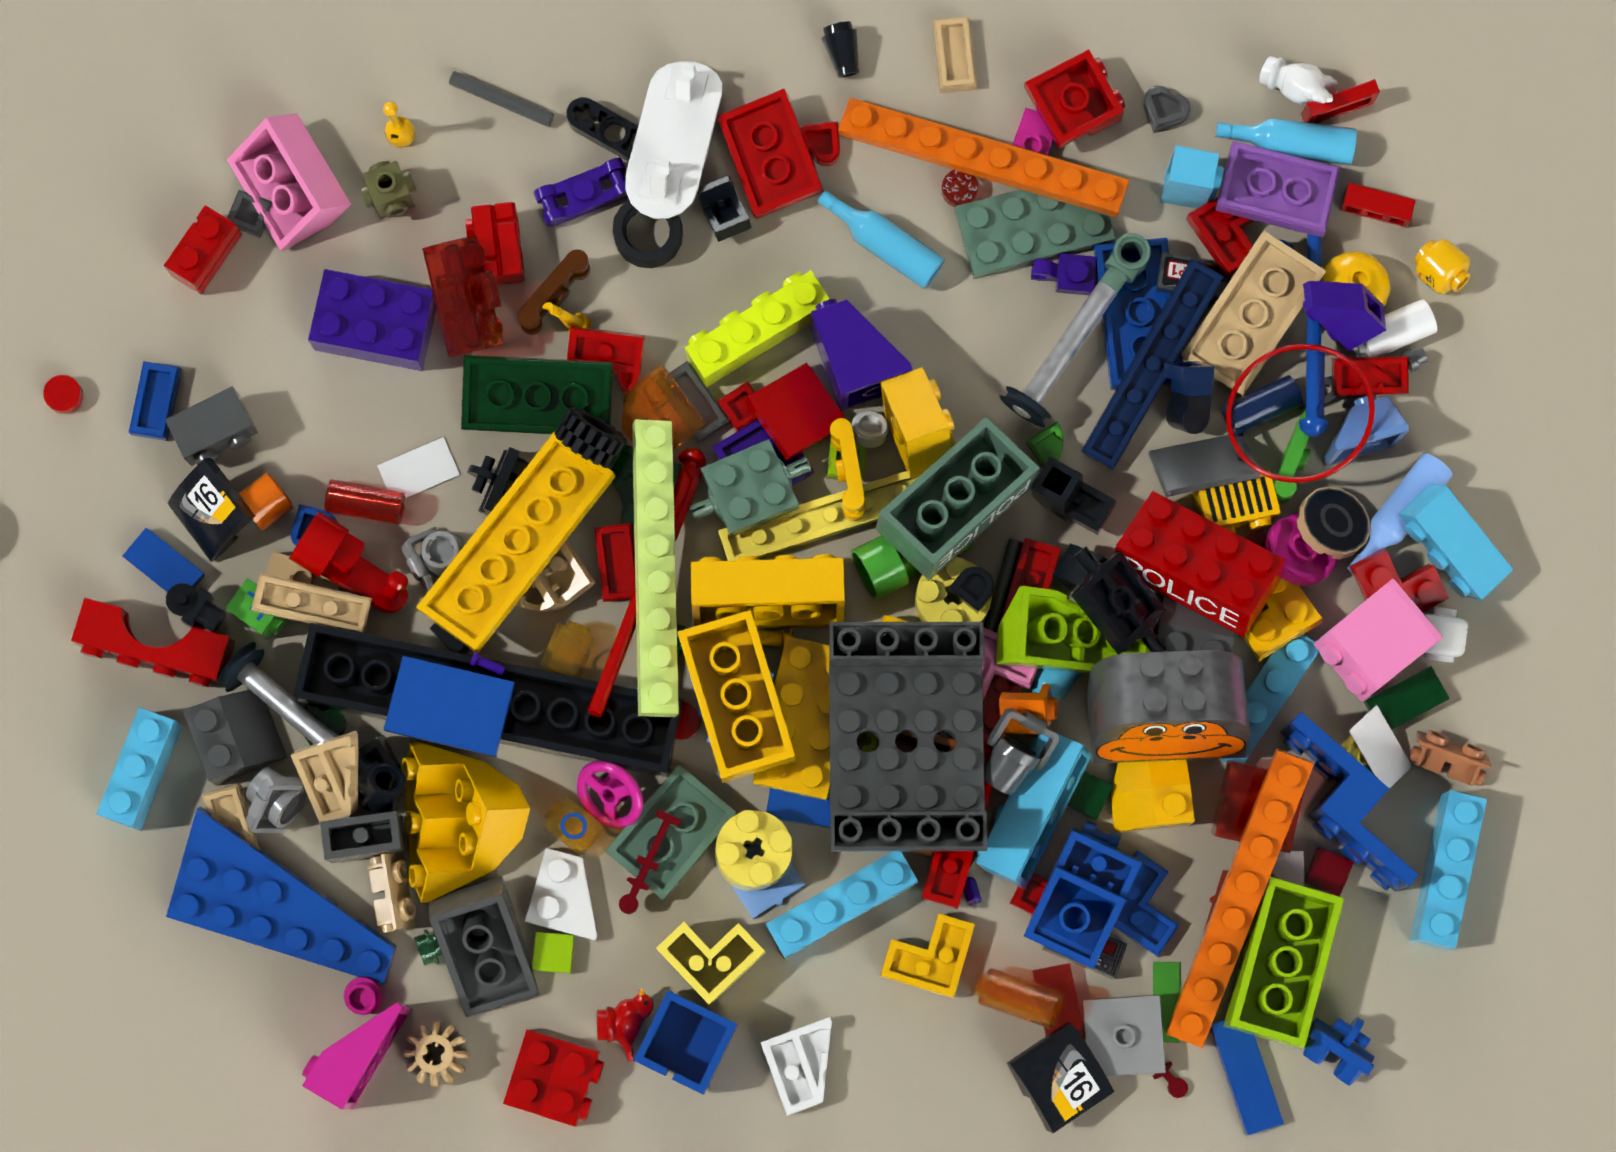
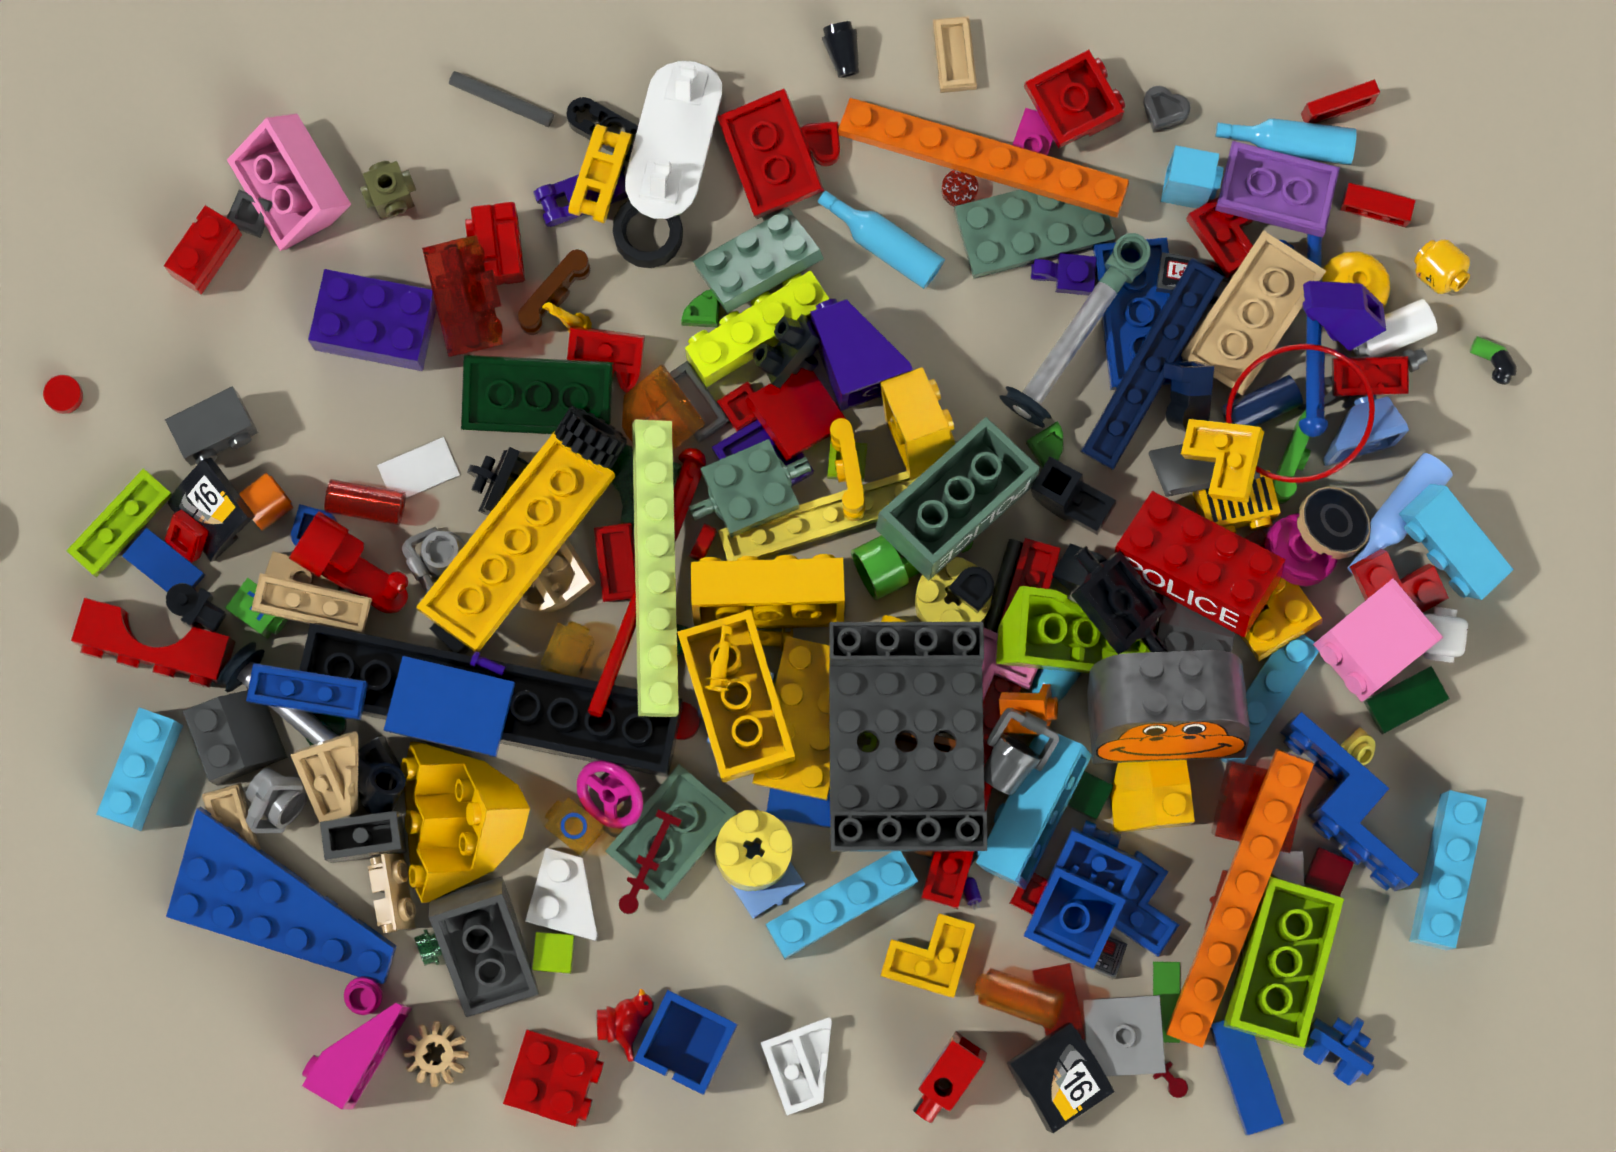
(119, 523): none -> lime plate
(155, 400): blue tile -> none
(186, 536): none -> red tile
(307, 691): none -> blue tile
(397, 126): yellow hinge -> none
(600, 173): none -> yellow plate
(702, 311): none -> bright green tile
(703, 542): none -> red tile
(710, 969): light yellow brick -> none
(719, 667): none -> yellow piece
(723, 208): black bracket -> none
(758, 260): none -> sand green plate
(793, 351): none -> black hips
(870, 429): white tile -> none
(959, 1064): none -> red torso
(1234, 451): none -> yellow plate
(1298, 81): white animal -> none
(1380, 747): white sticker -> none
(1464, 760): nougat hinge -> none
(1499, 357): none -> arm

